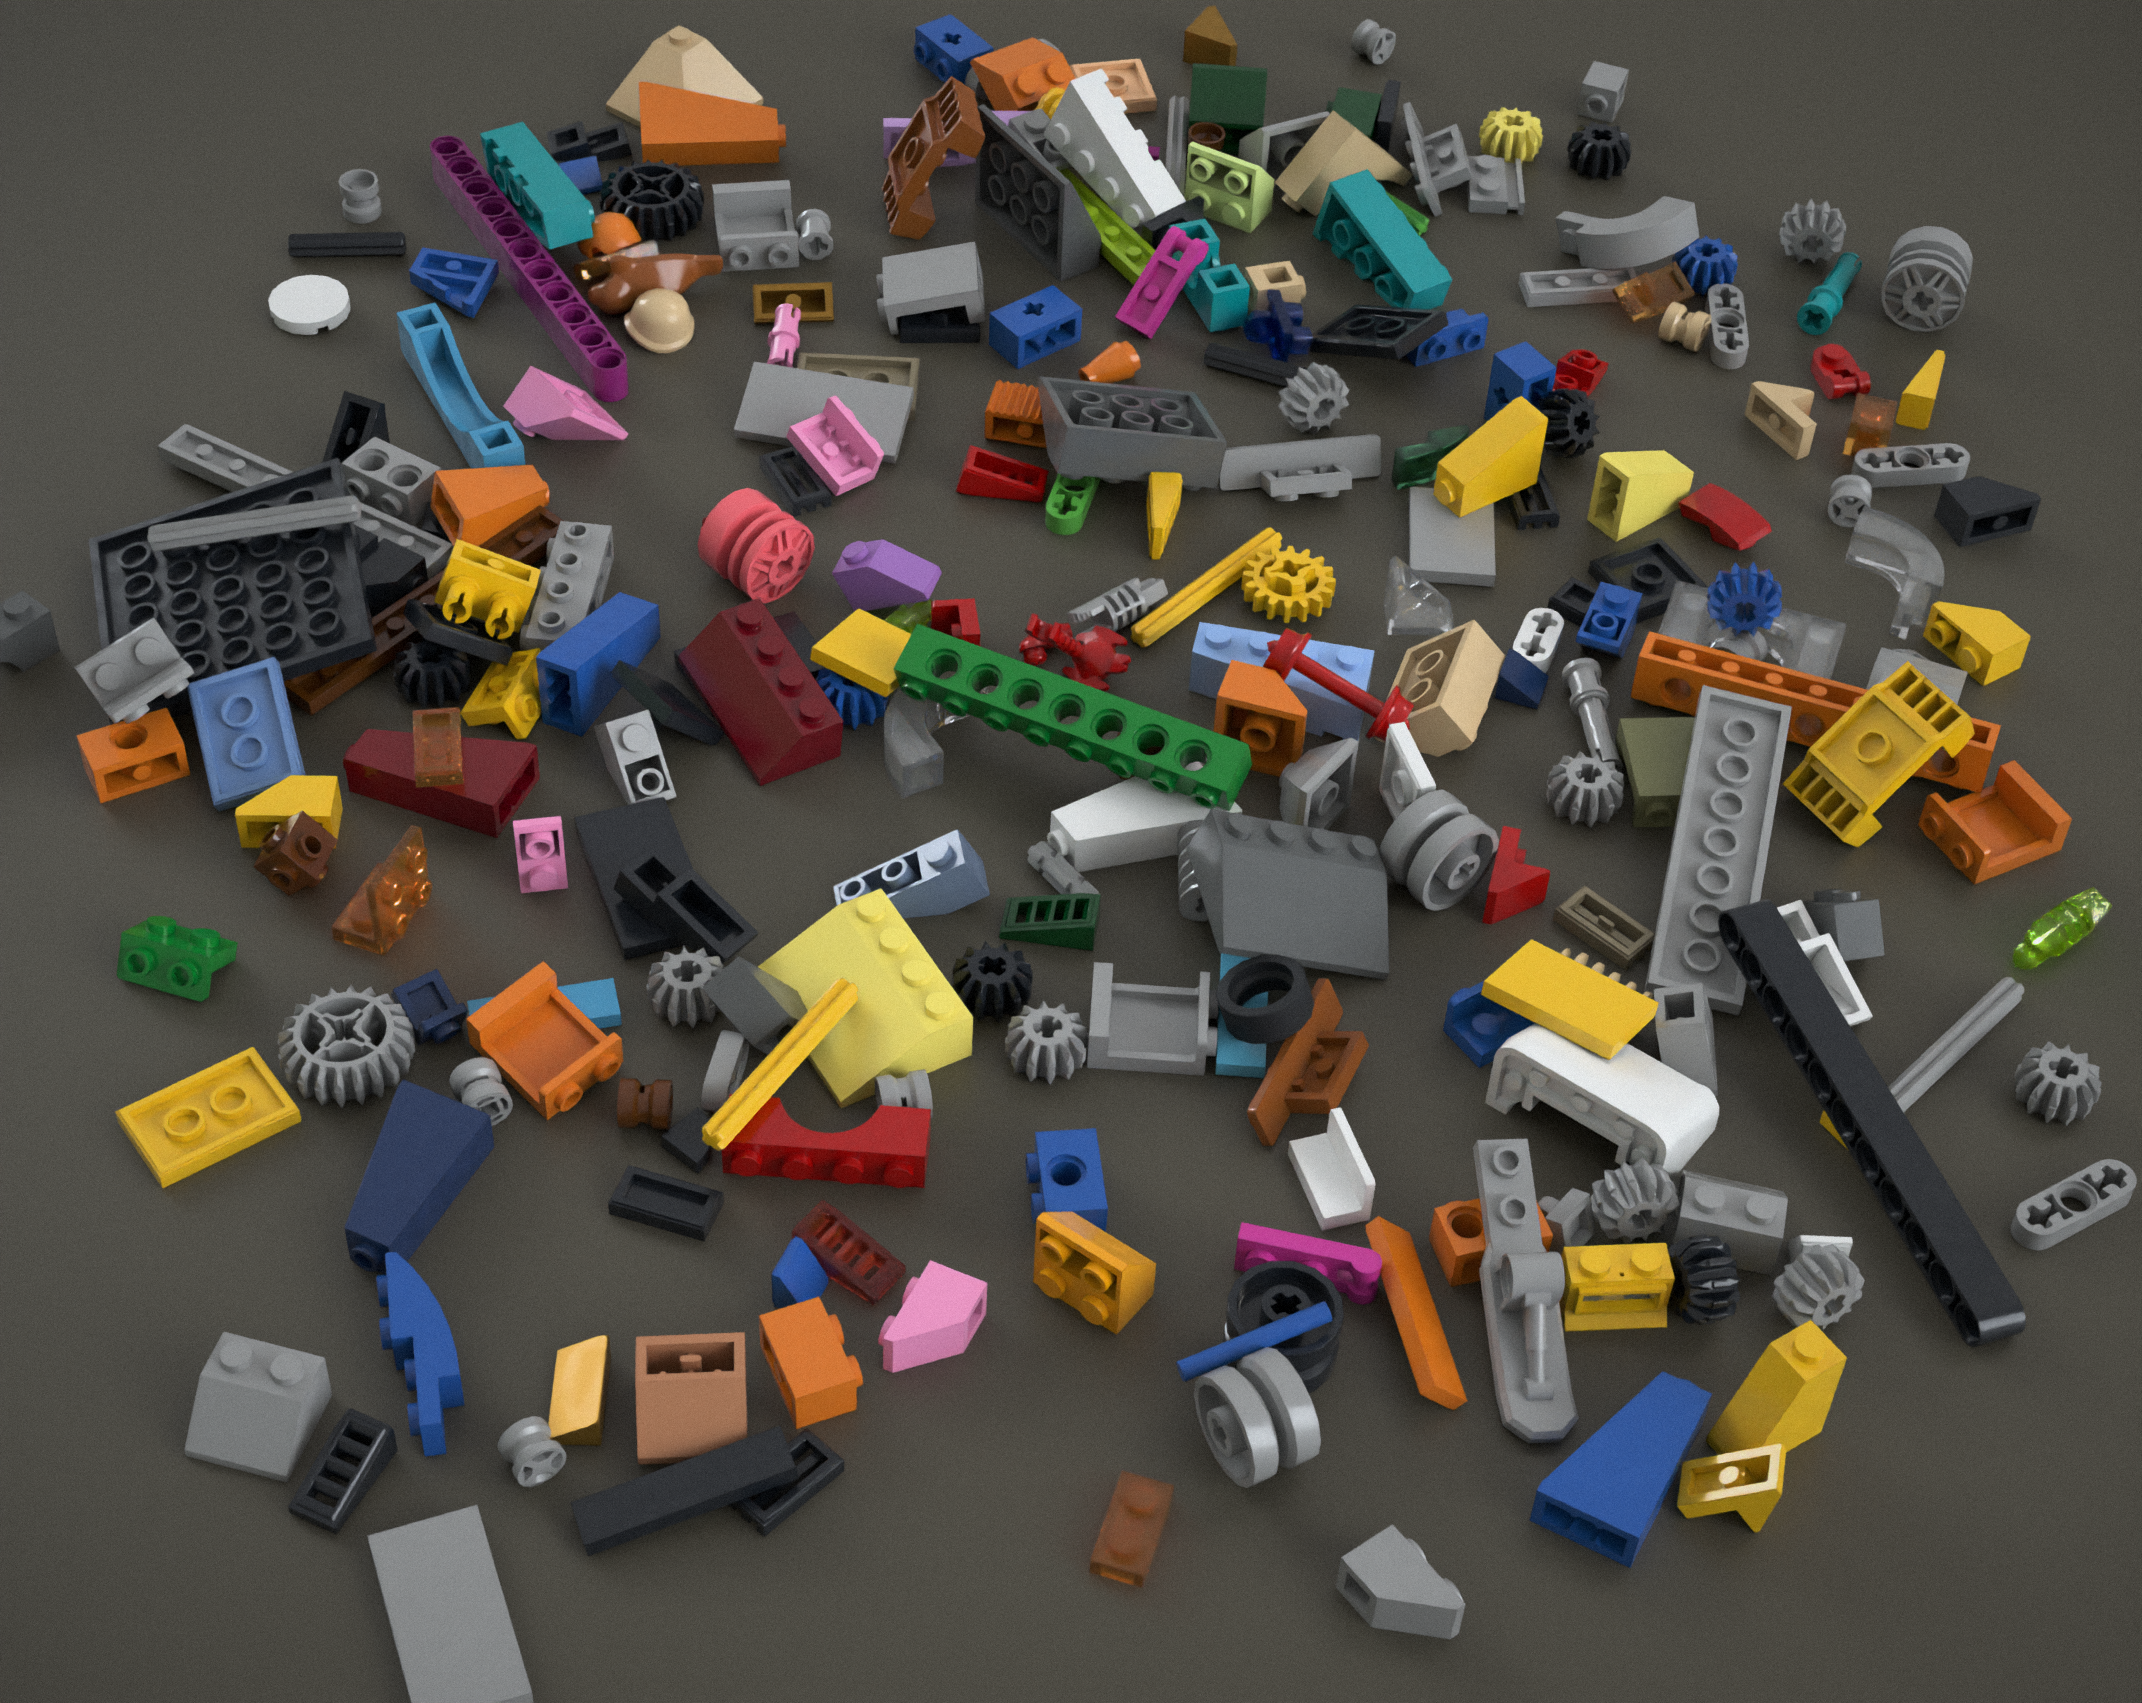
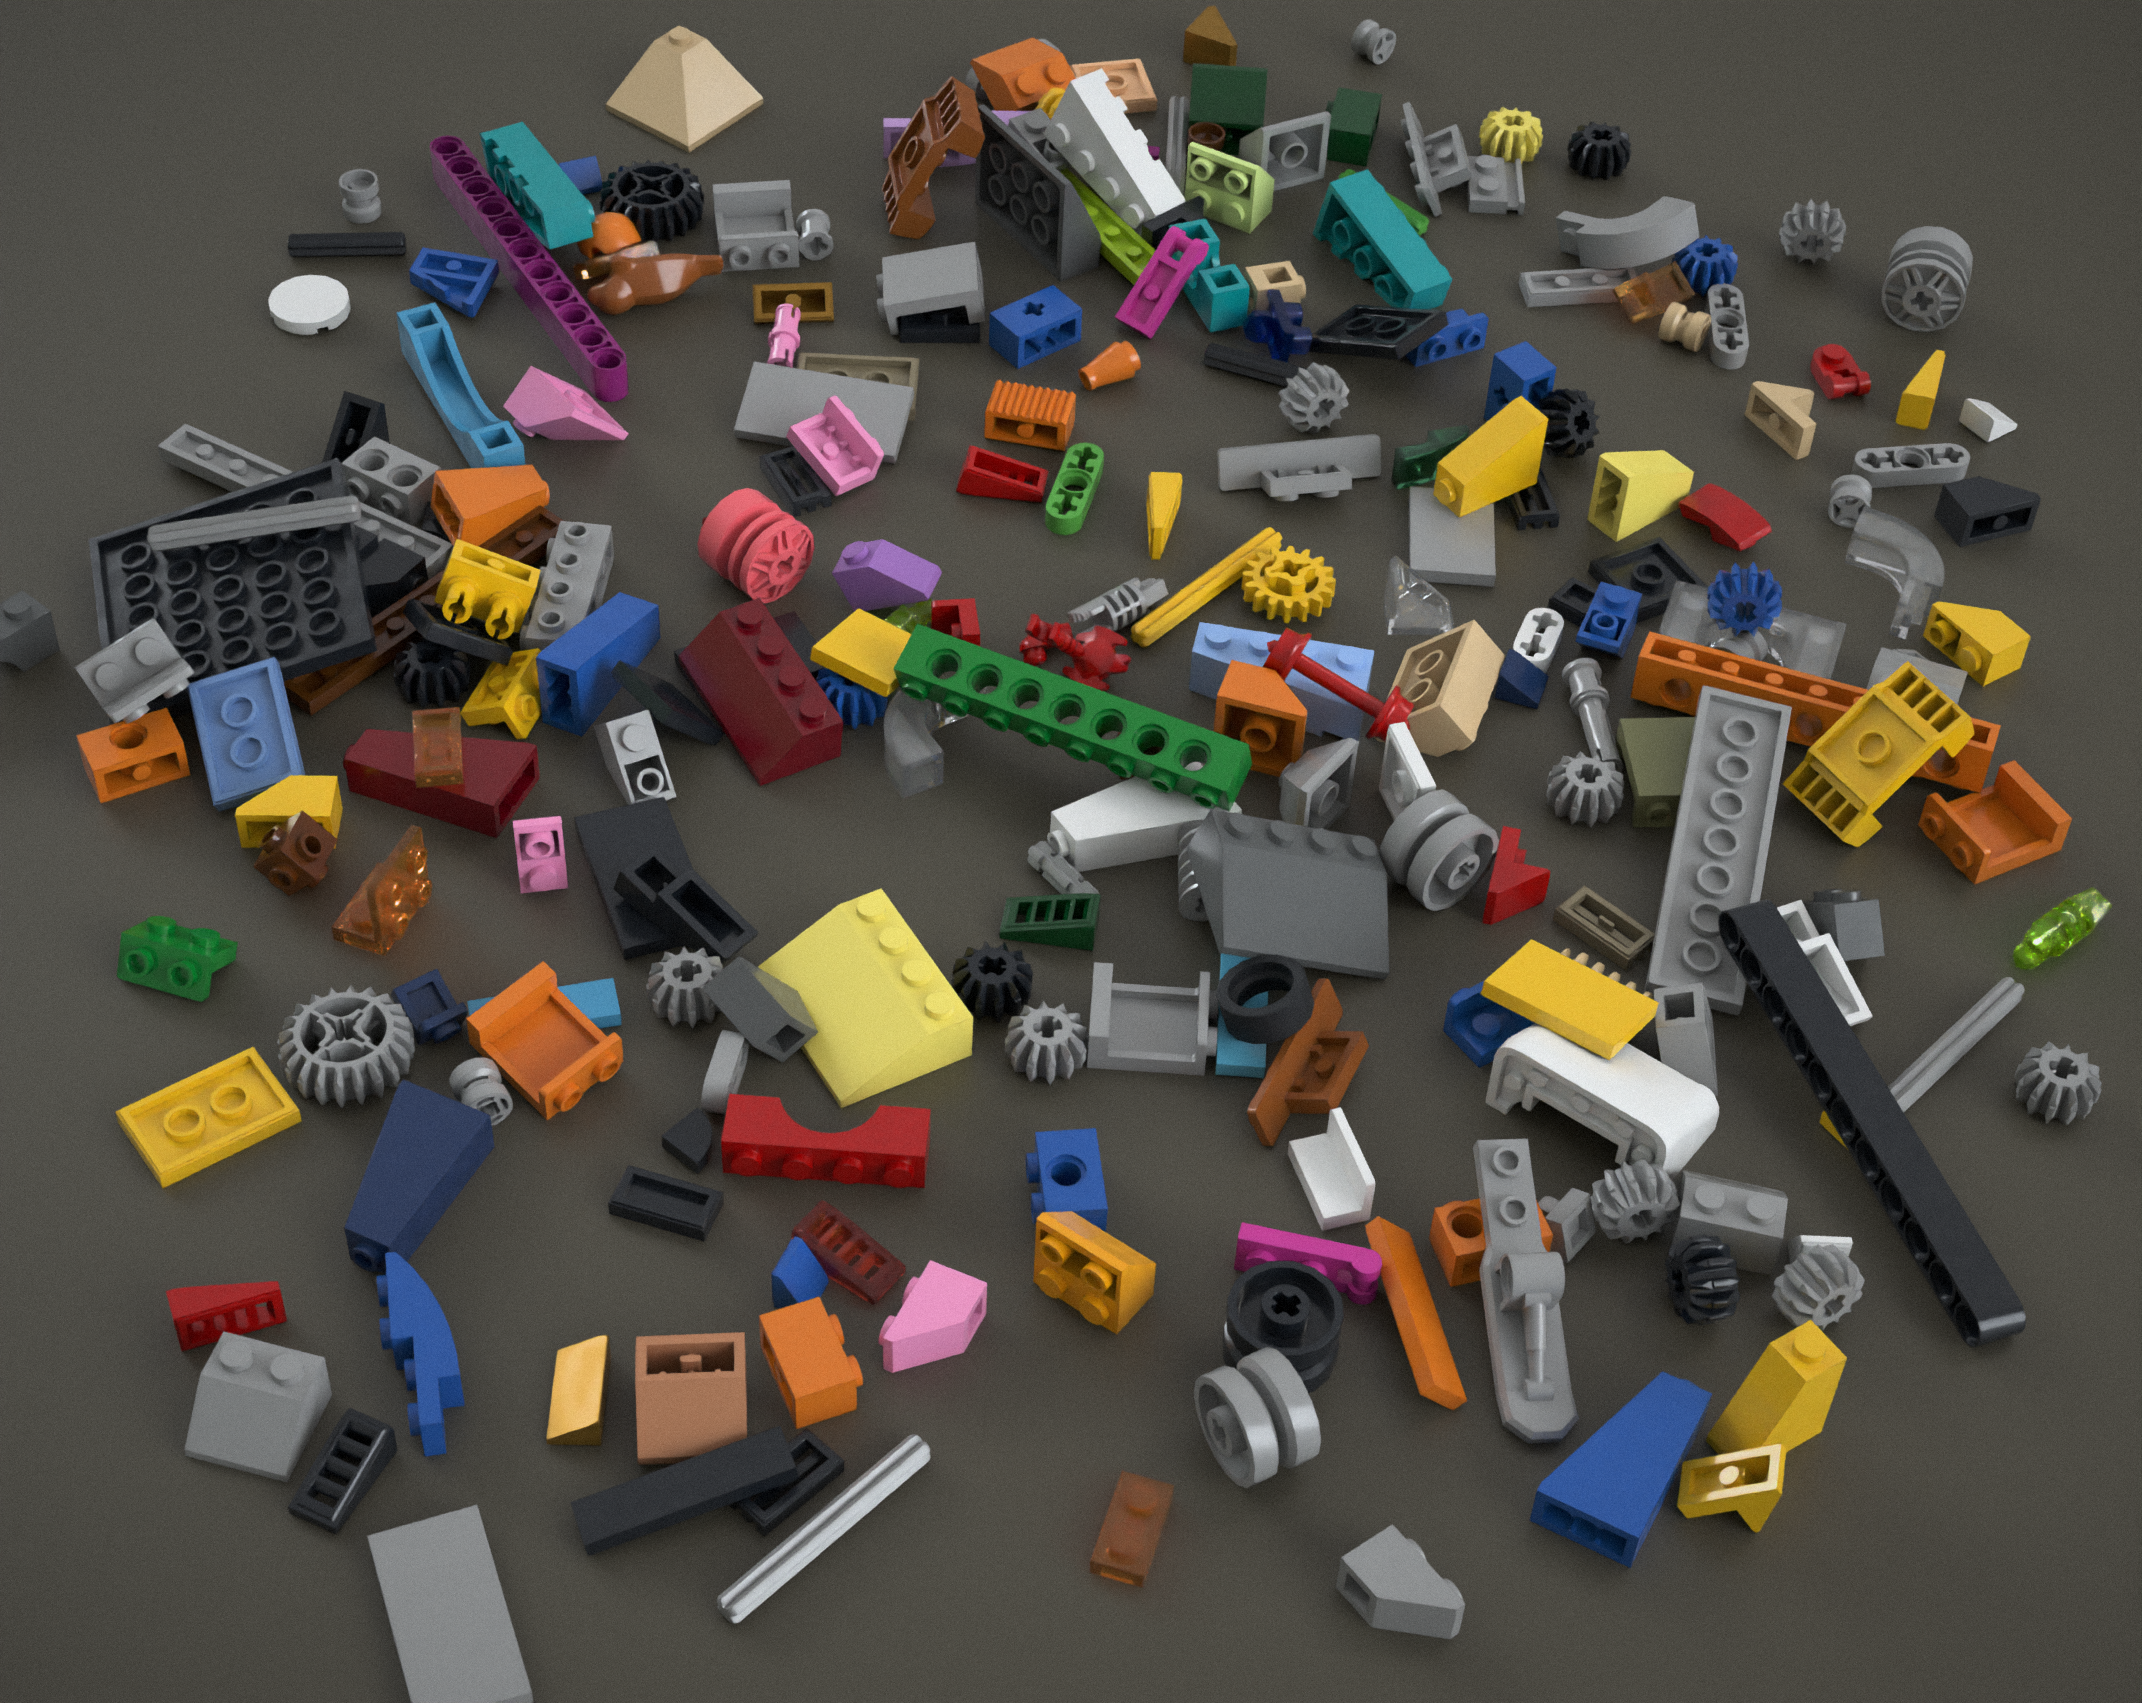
(209, 1310): none -> red slope
(531, 1451): light grey wheel -> none
(575, 143): black slope -> none
(645, 1103): reddish brown wheel -> none
(660, 321): tan helmet -> none
(706, 128): orange slope -> none
(779, 1064): yellow axle -> none
(823, 1529): none -> axle
(904, 1092): light grey wheel -> none
(926, 879): sand blue slope -> none
(948, 47): blue brick -> none
(1129, 432): dark grey slope -> none
(1253, 1341): blue bar -> none
(1332, 154): tan arch -> none
(1387, 114): black tile -> none
(1579, 371): red slope -> none
(1602, 91): light grey brick -> none
(1616, 1286): yellow window -> none
(1826, 300): teal pin -> none
(1869, 424): clear orange brick -> none
(1985, 420): none -> white slope
(2064, 1221): light grey beam -> none

